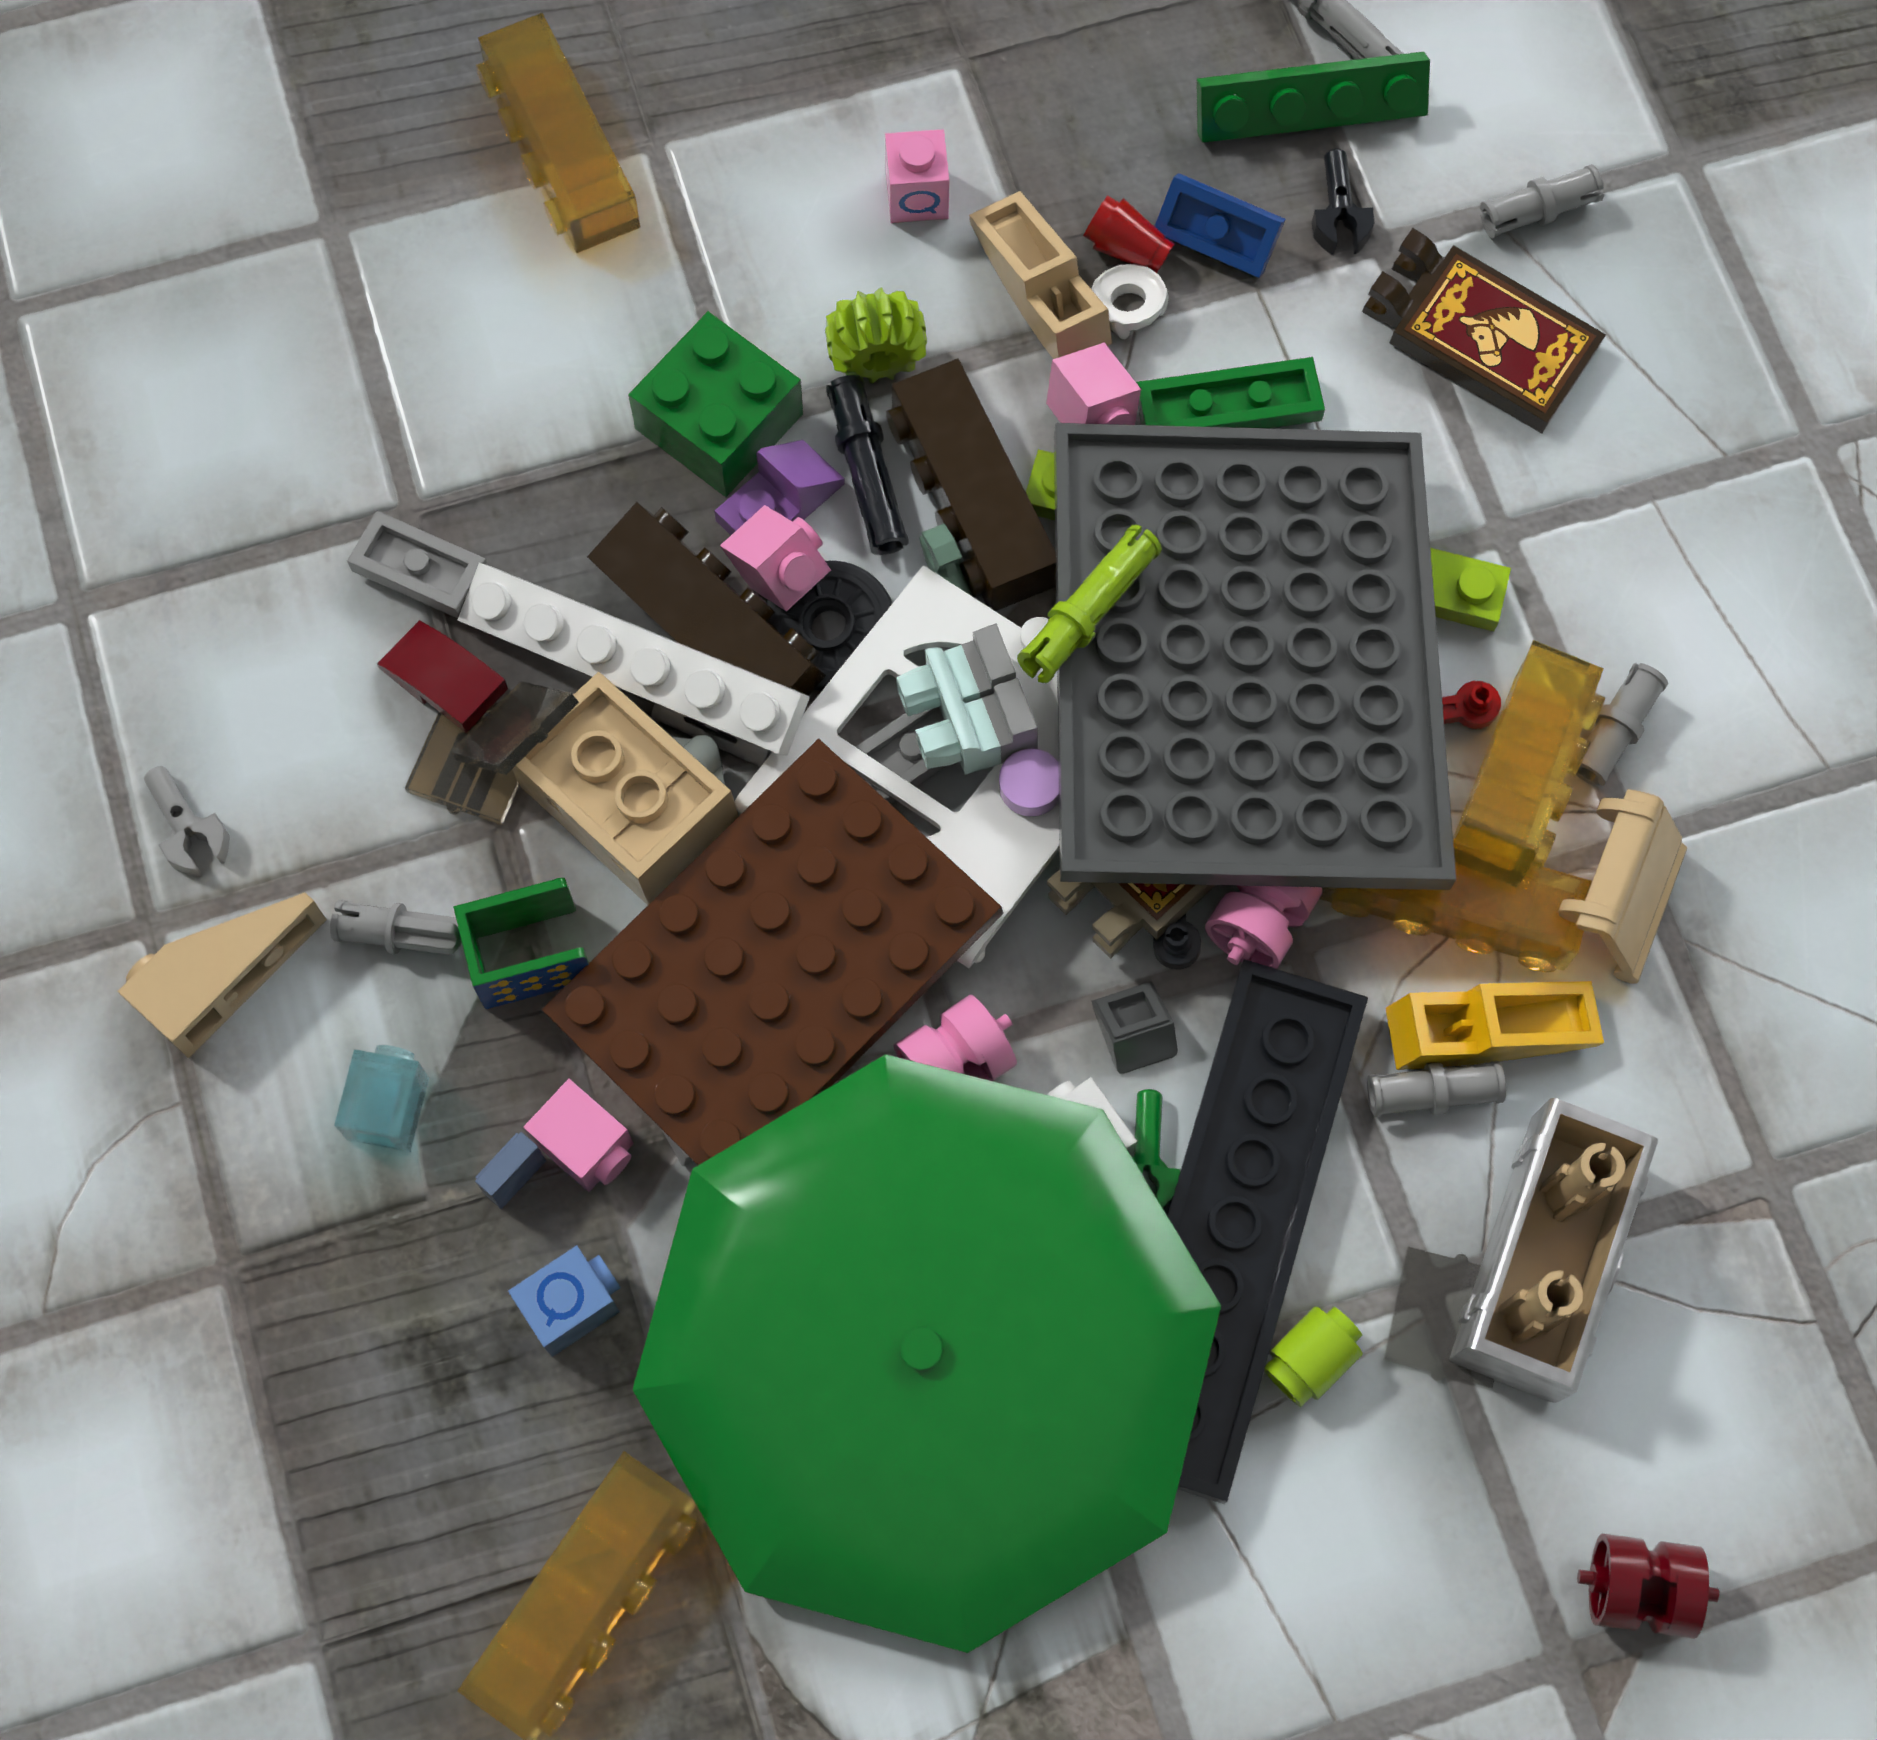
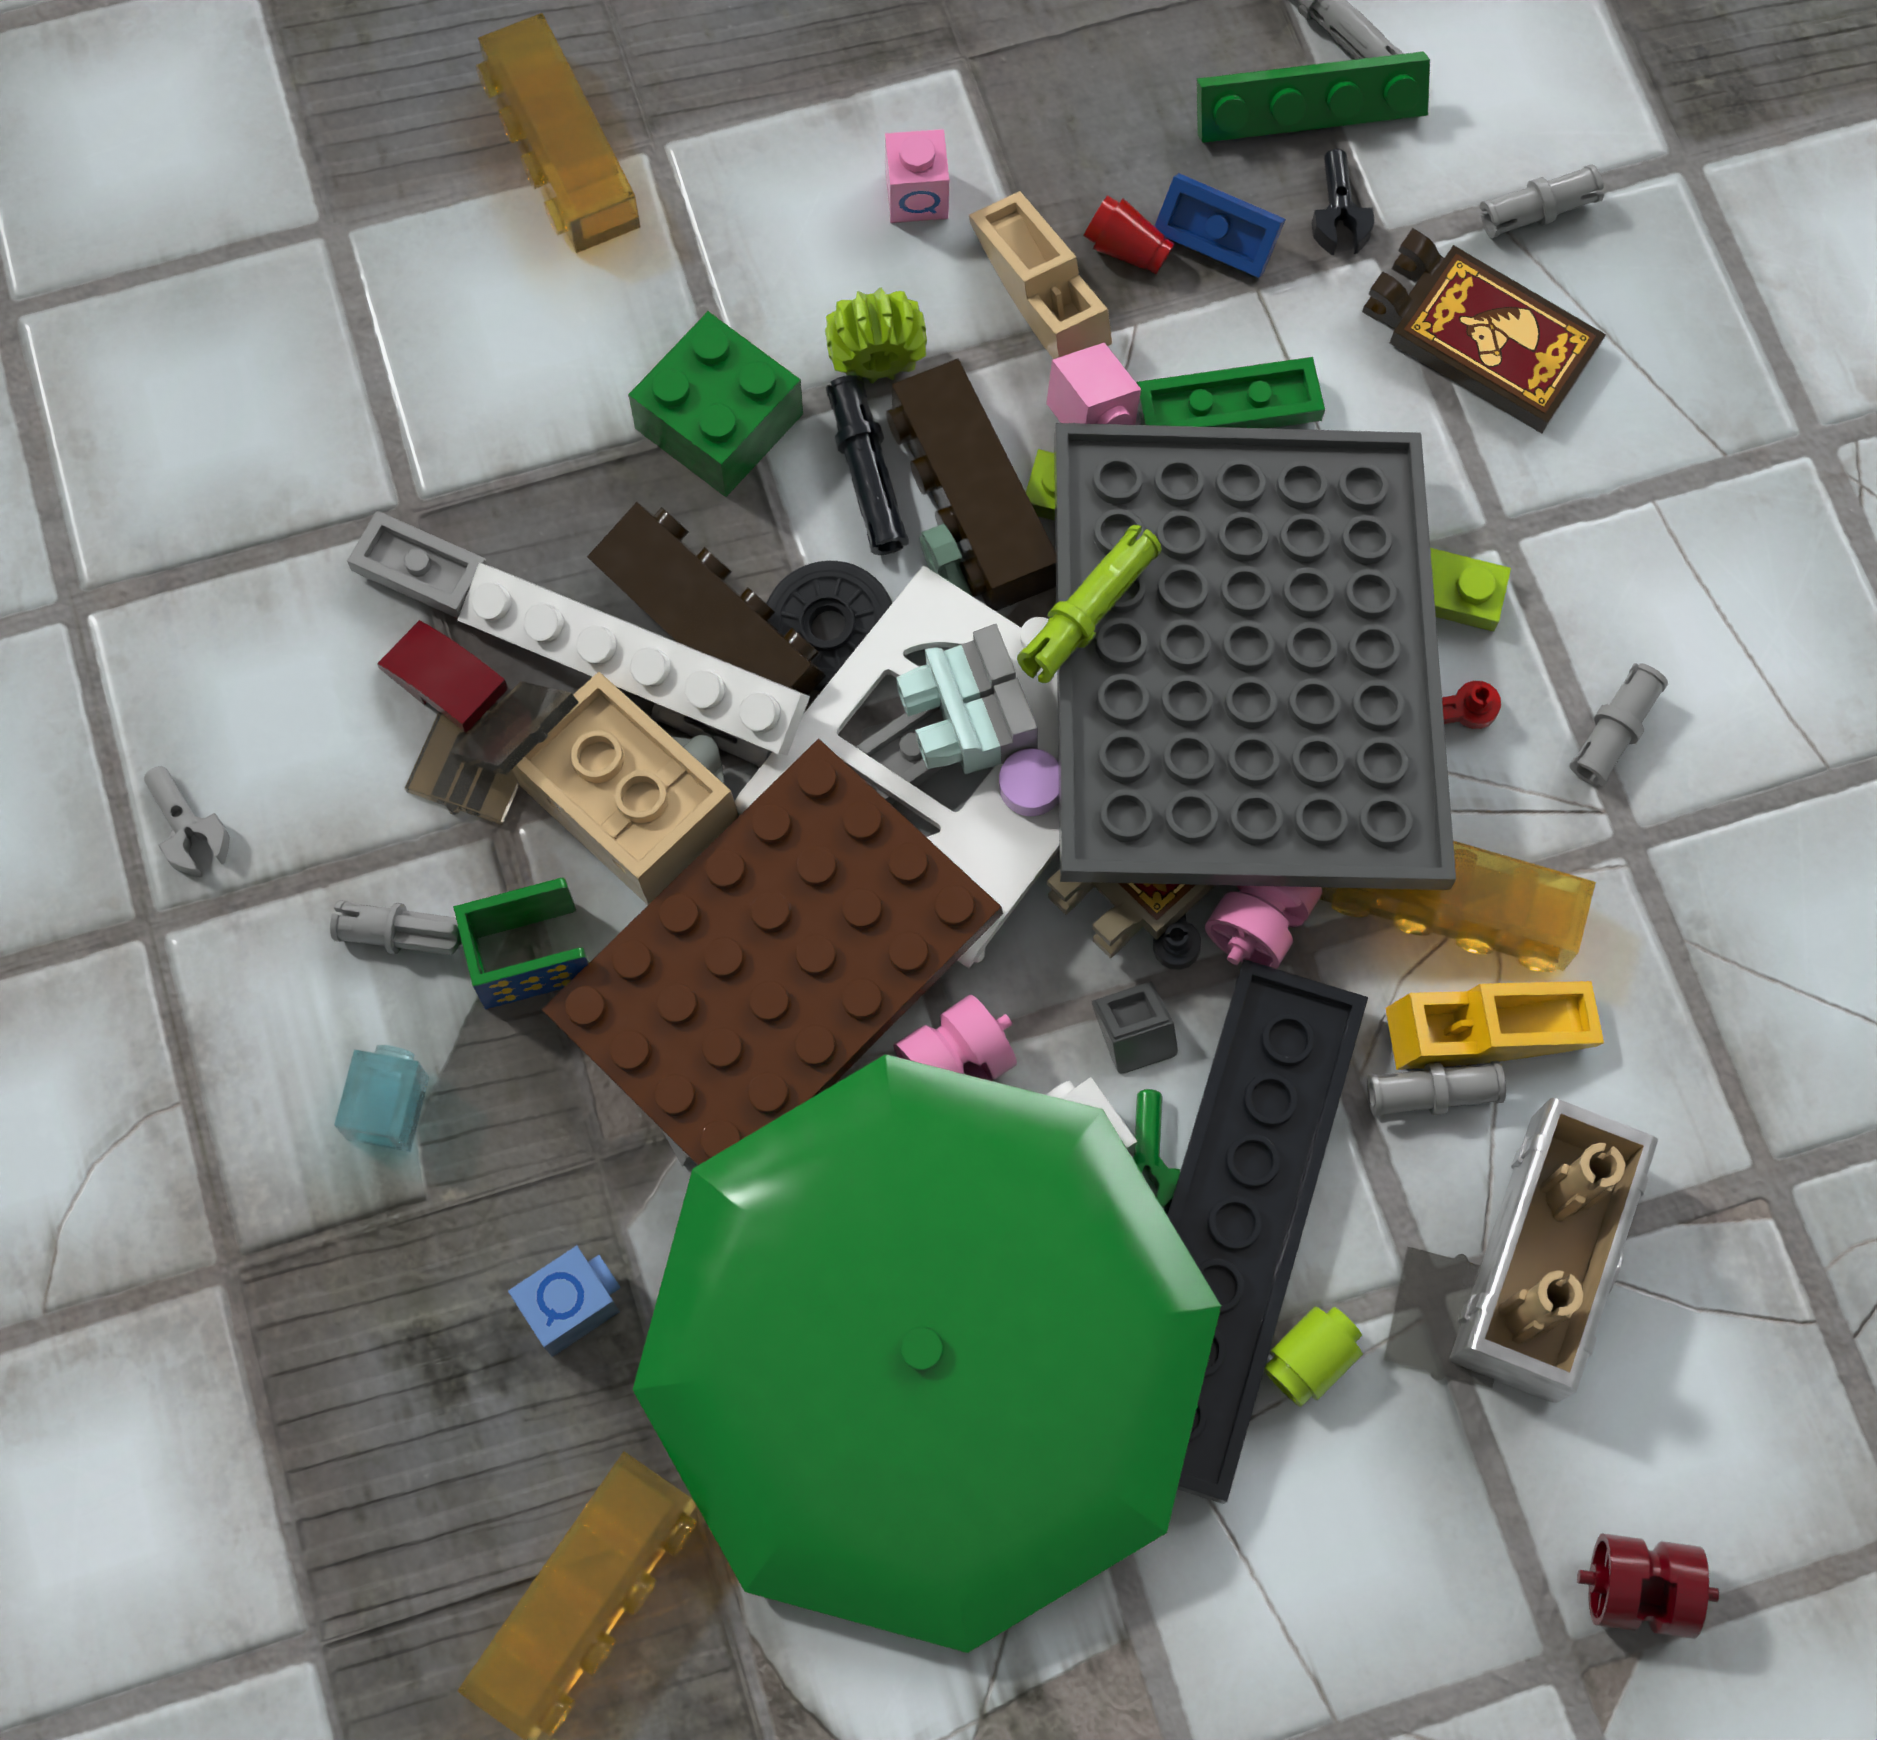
(210, 974): tan slope -> none
(510, 1169): sand blue tile -> none
(580, 1136): bright pink brick -> none
(777, 556): bright pink brick -> none
(789, 481): medium lavender slope -> none
(1135, 280): white piece -> none
(1526, 765): clear yellow brick -> none
(1630, 880): tan piece -> none

